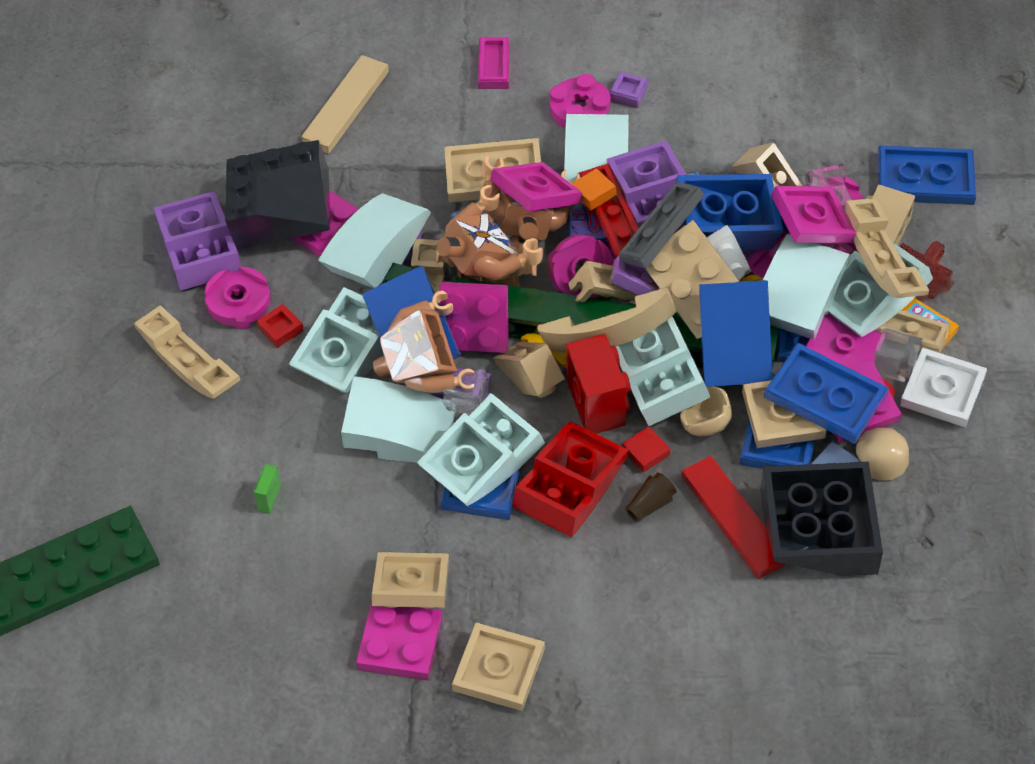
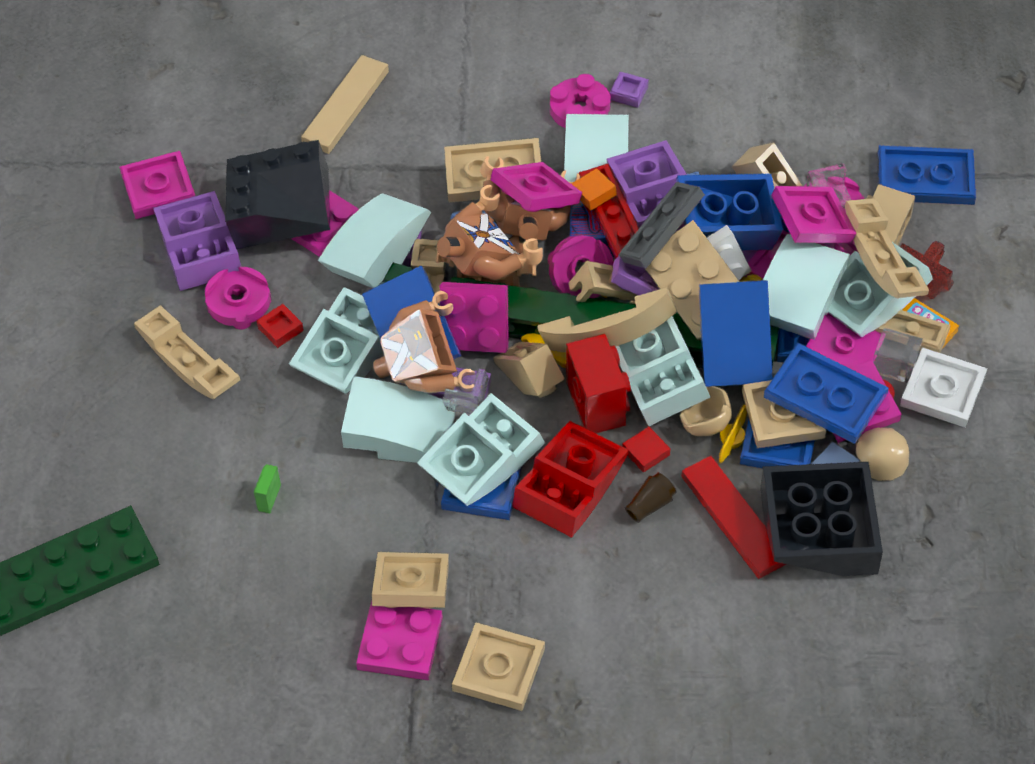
(156, 183): none -> dark pink plate
(493, 63): dark pink tile -> none
(733, 435): none -> yellow piece

